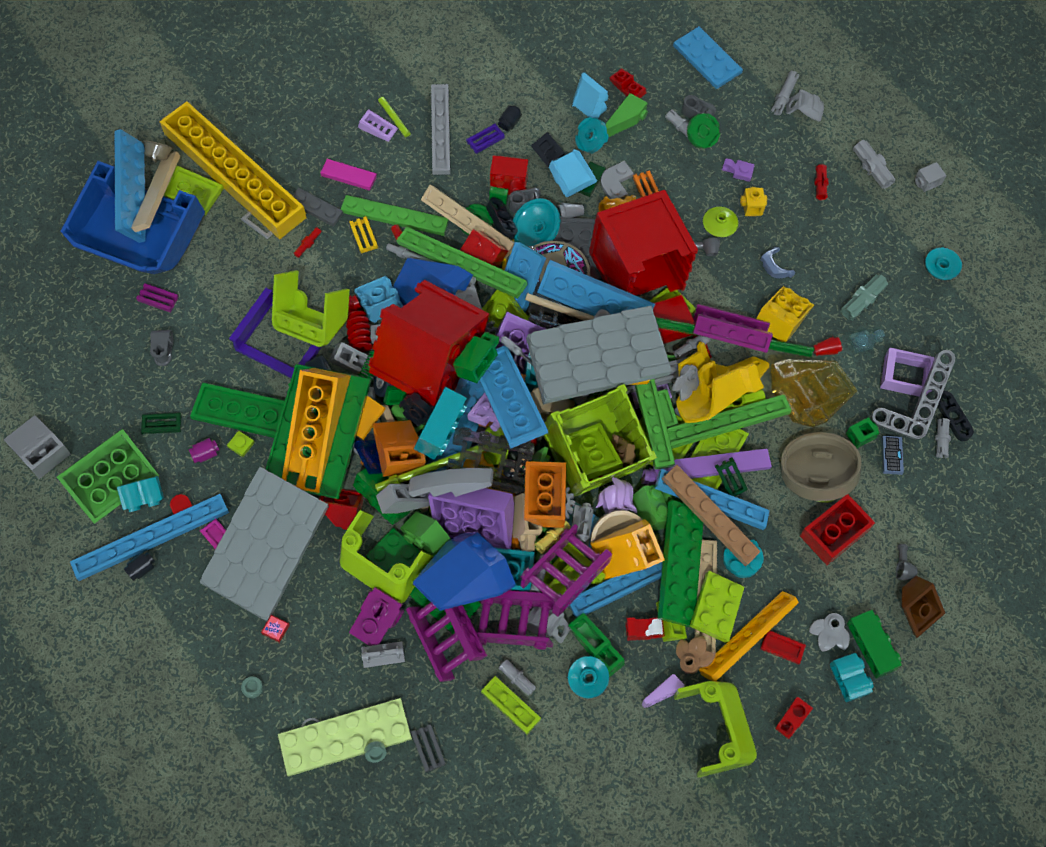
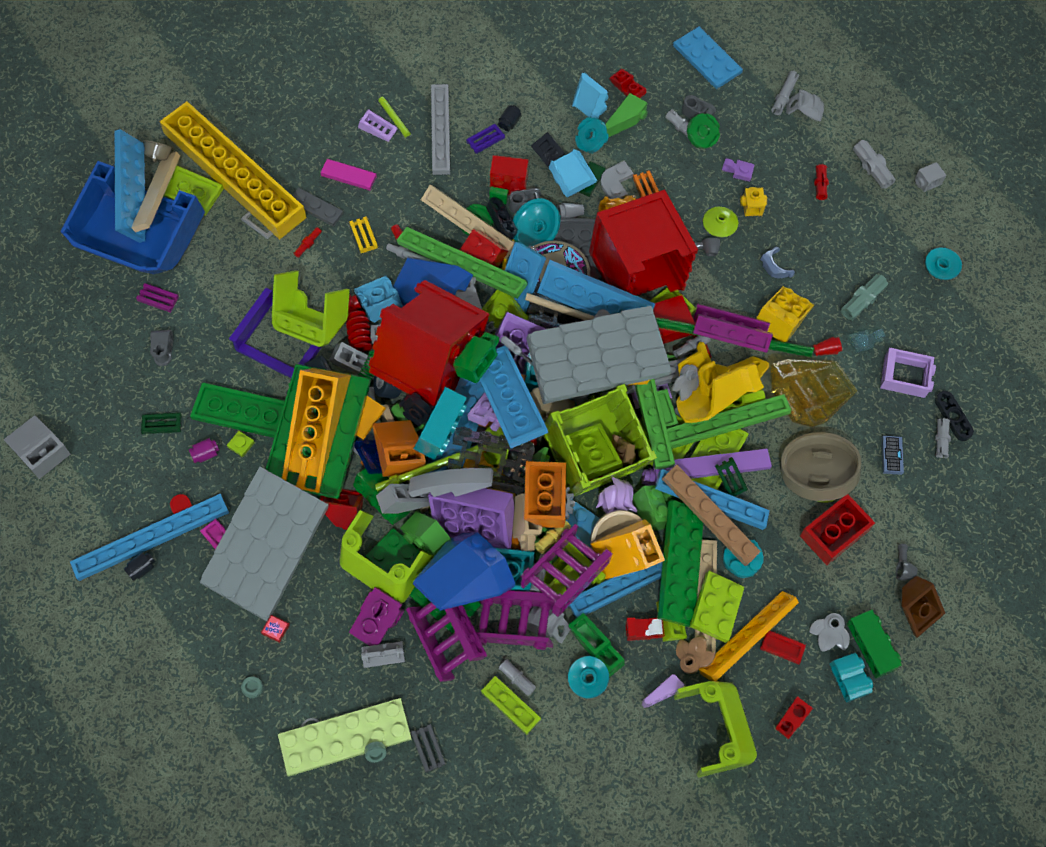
(99, 473): bright green slope -> none
(140, 493): teal brick -> none
(393, 395): green tile -> none
(395, 215): bright green plate -> none
(583, 519): light grey hinge -> none
(856, 431): green brick -> none
(923, 401): light grey beam -> none

